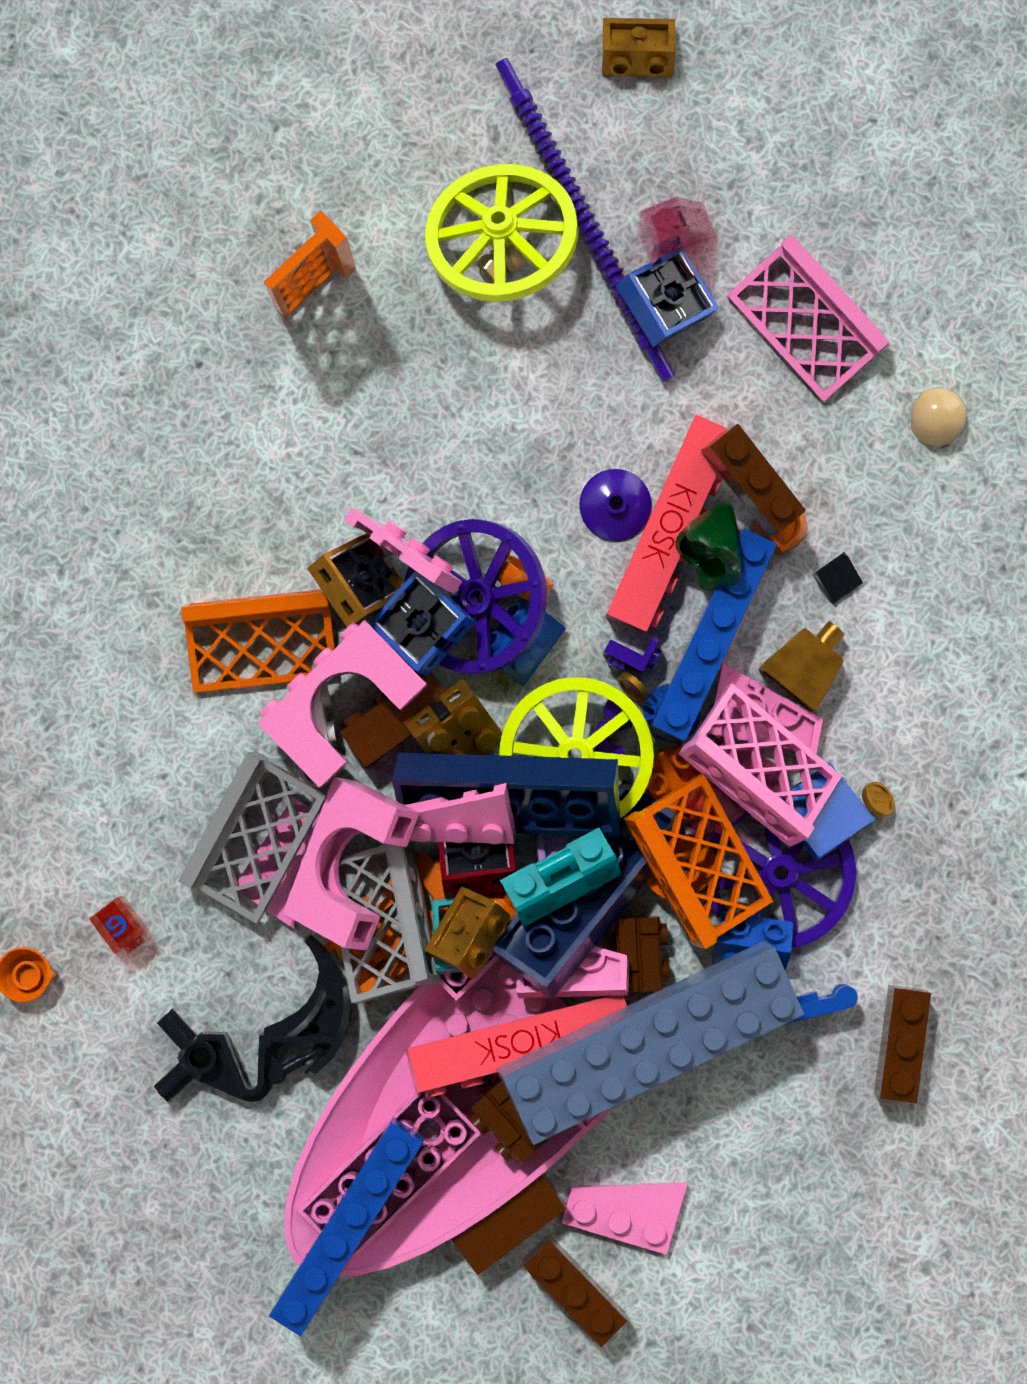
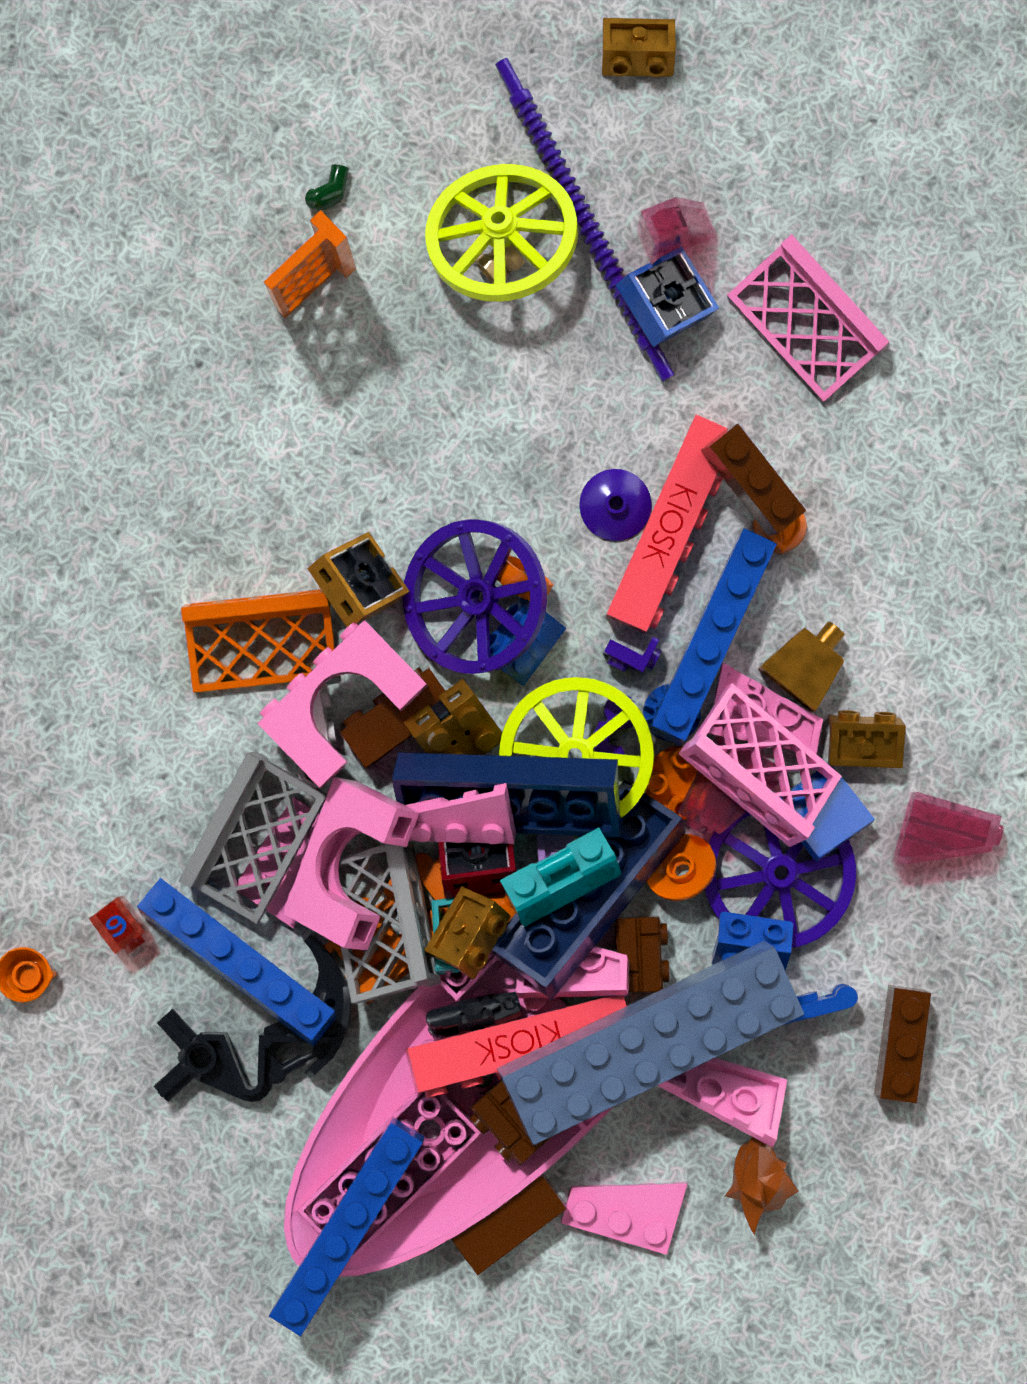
(237, 962): none -> blue brick
(331, 192): none -> dark green arm
(410, 552): bright pink wing -> none
(421, 623): piece -> none
(473, 1014): none -> black hinge
(575, 1290): reddish brown brick -> none
(633, 687): pearl gold piece -> none
(671, 876): orange fence -> none
(712, 546): dark green hat -> none
(734, 1095): none -> bright pink wing
(759, 1181): none -> dark orange hair
(838, 577): black slope -> none
(866, 740): none -> pearl gold bracket
(878, 799): pearl gold piece -> none
(938, 416): tan hair -> none
(944, 830): none -> clear pink slope

